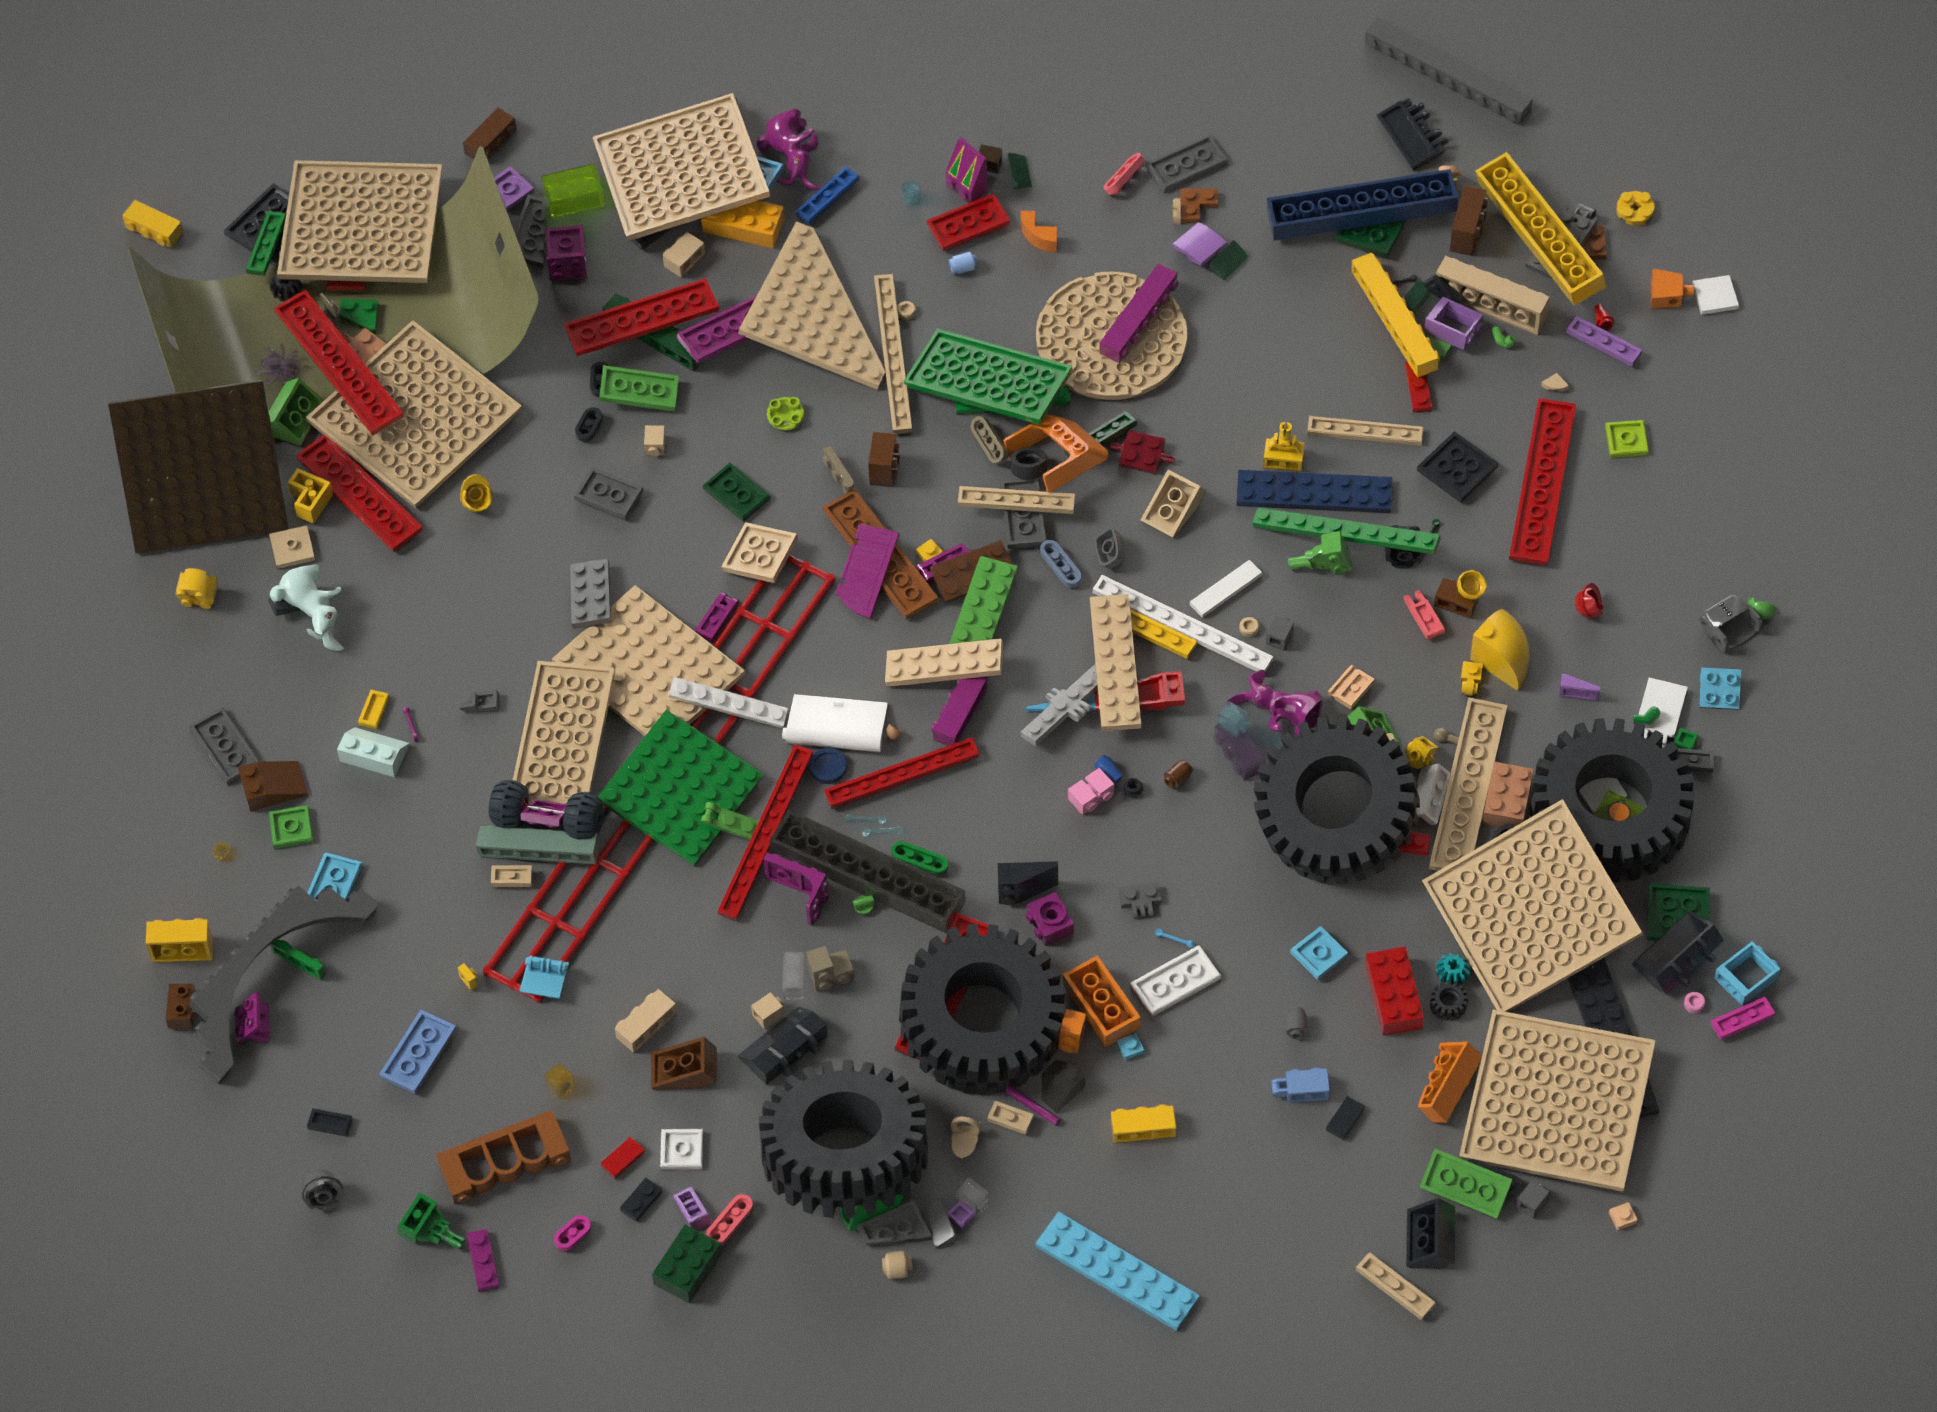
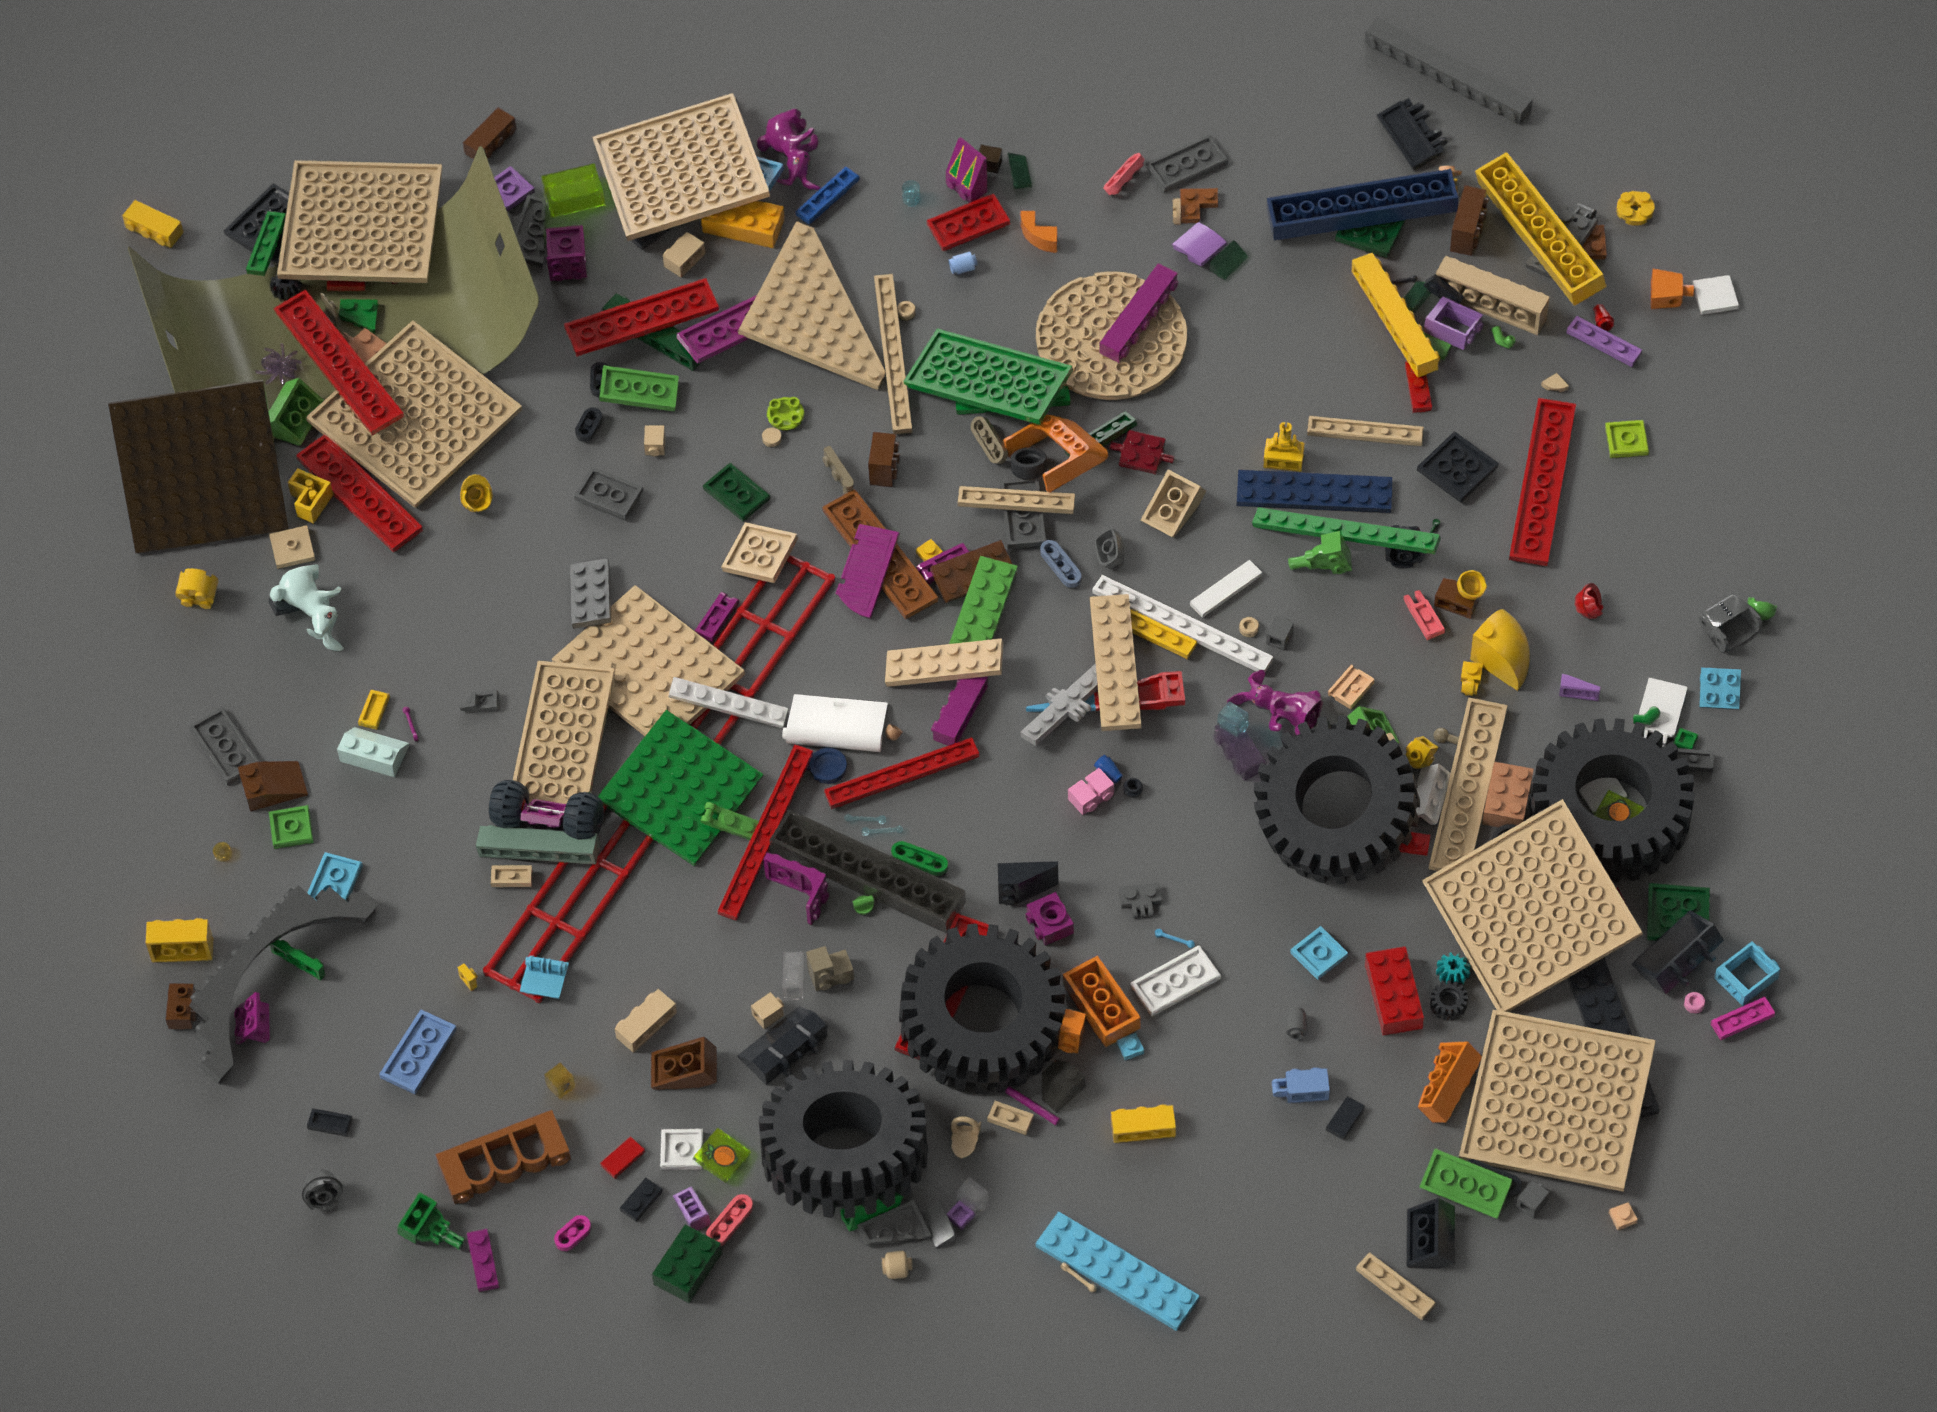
(721, 1155): none -> clear neon green tile
(771, 437): none -> tan tile
(1092, 1287): none -> tan hinge
(1177, 774): reddish brown brick -> none

